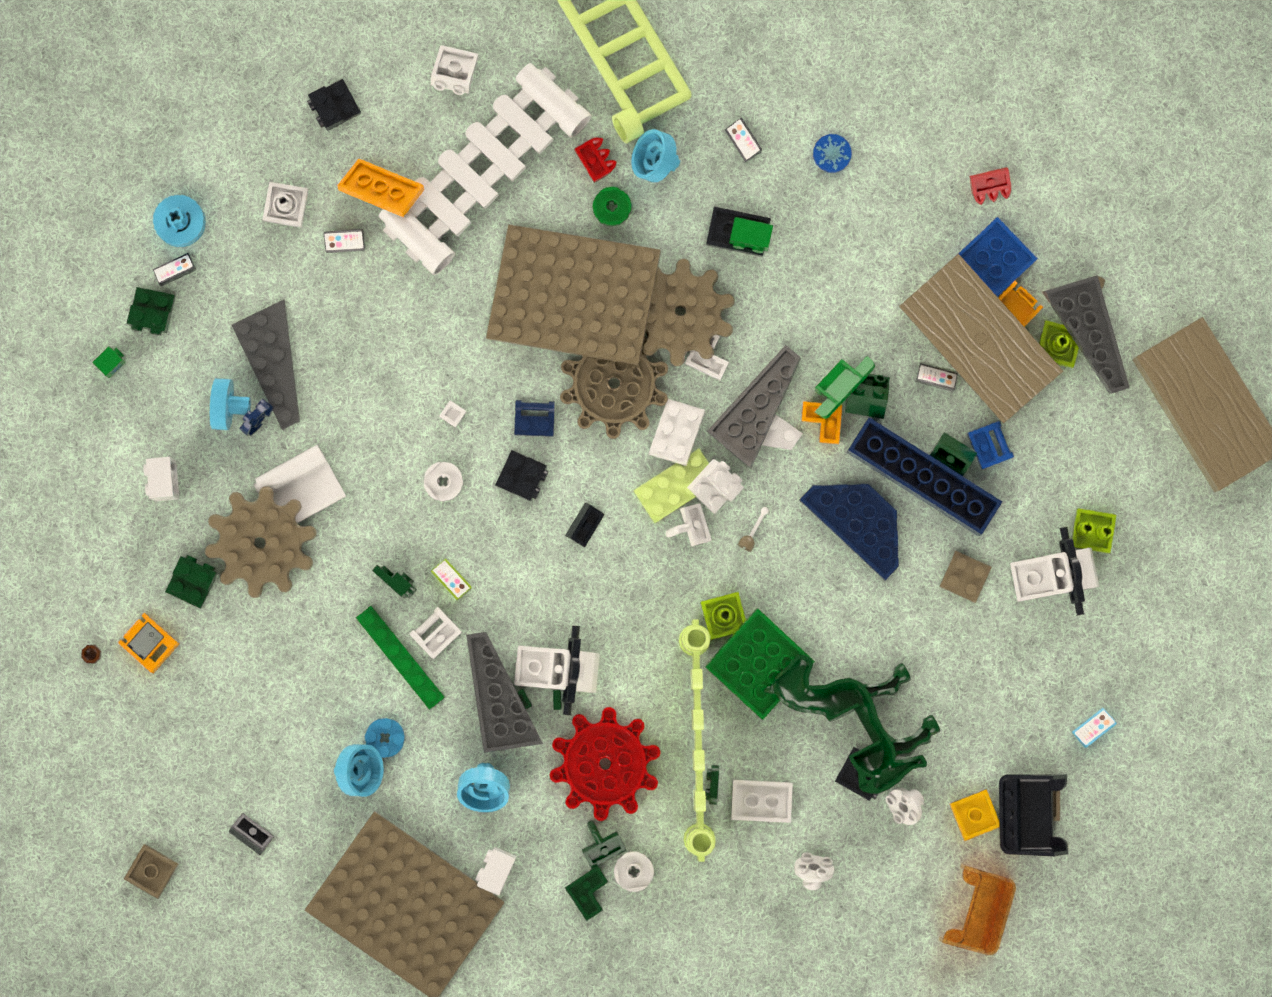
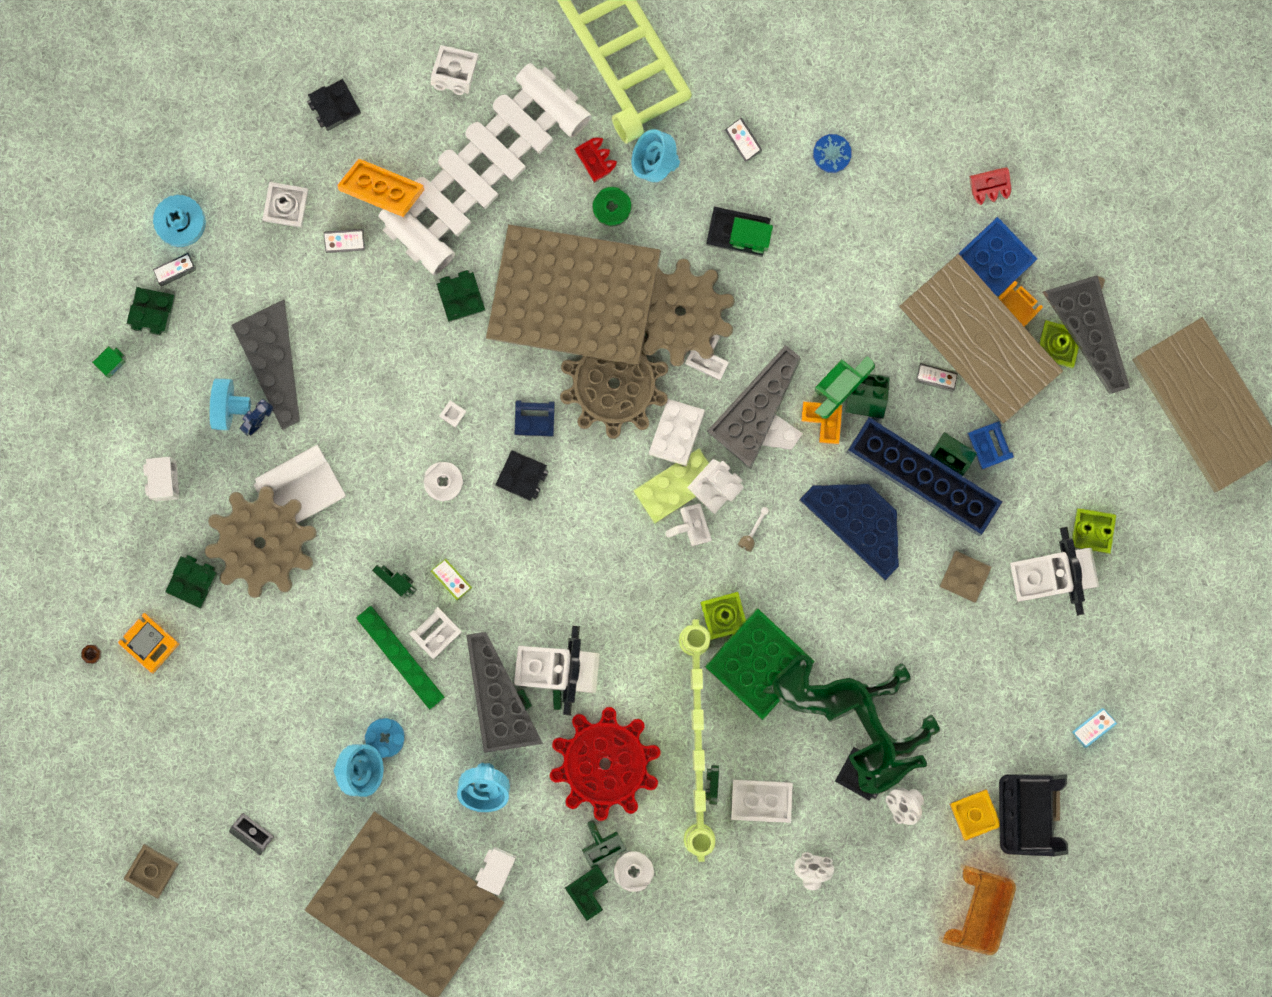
(460, 296): none -> dark green plate
(584, 524): black slope -> none

